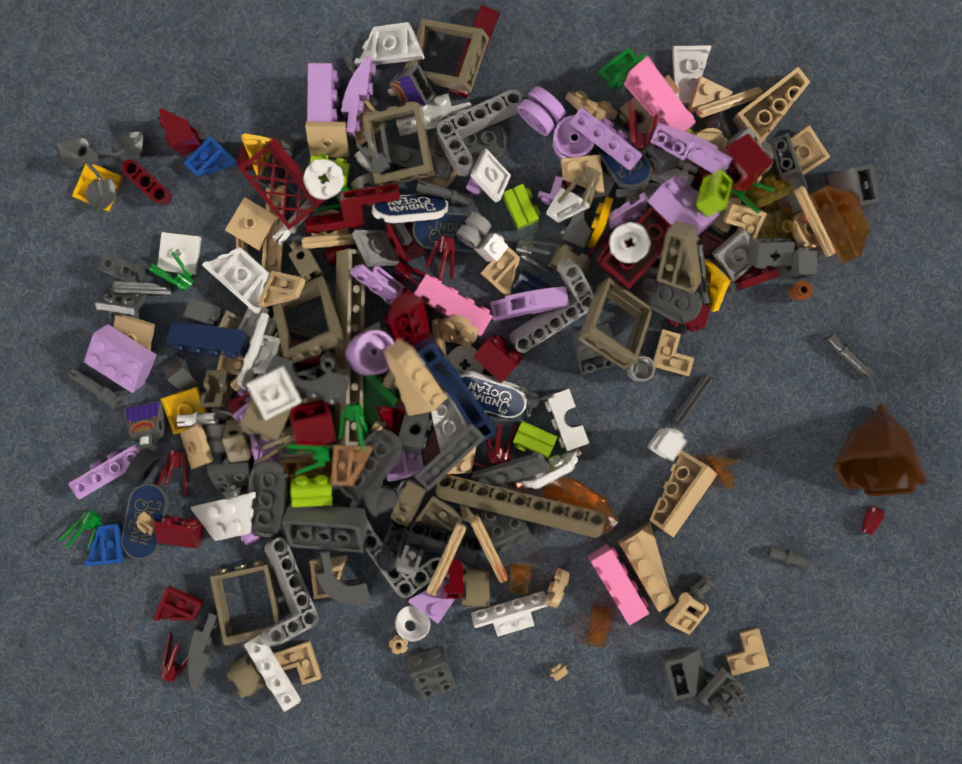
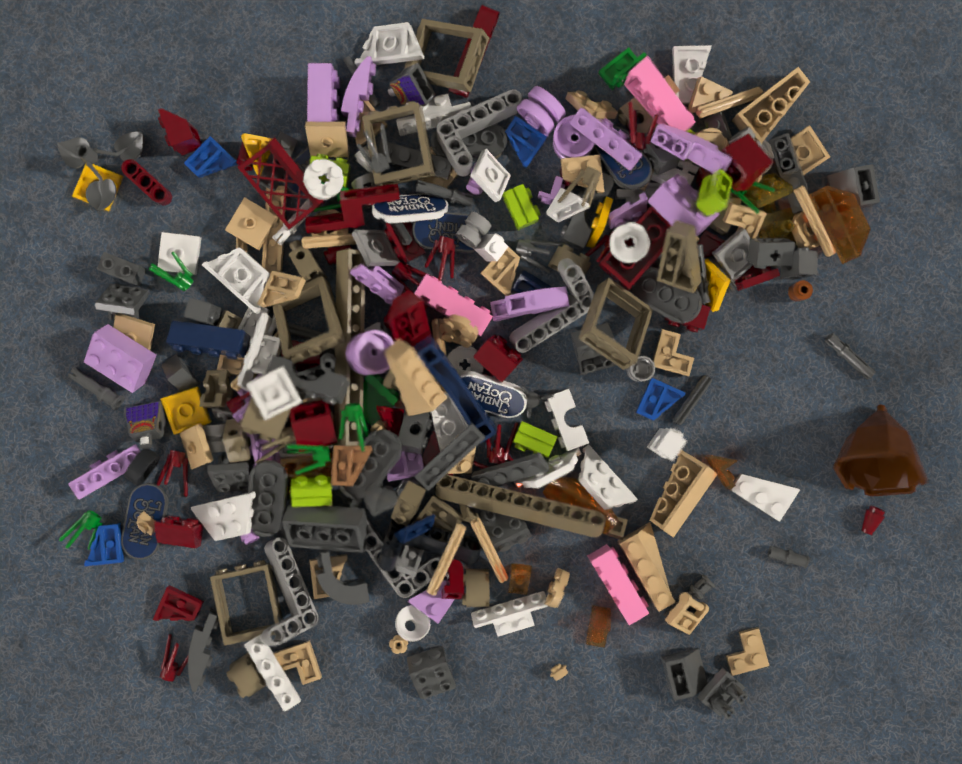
(141, 288): dark grey axle -> none
(197, 418): white pin -> none
(231, 492): dark grey plate -> none
(415, 529): none -> dark blue slope
(524, 140): none -> blue wing
(603, 482): none -> white wing
(619, 529): none -> dark tan plate
(657, 399): none -> blue wing
(766, 495): none -> white wing

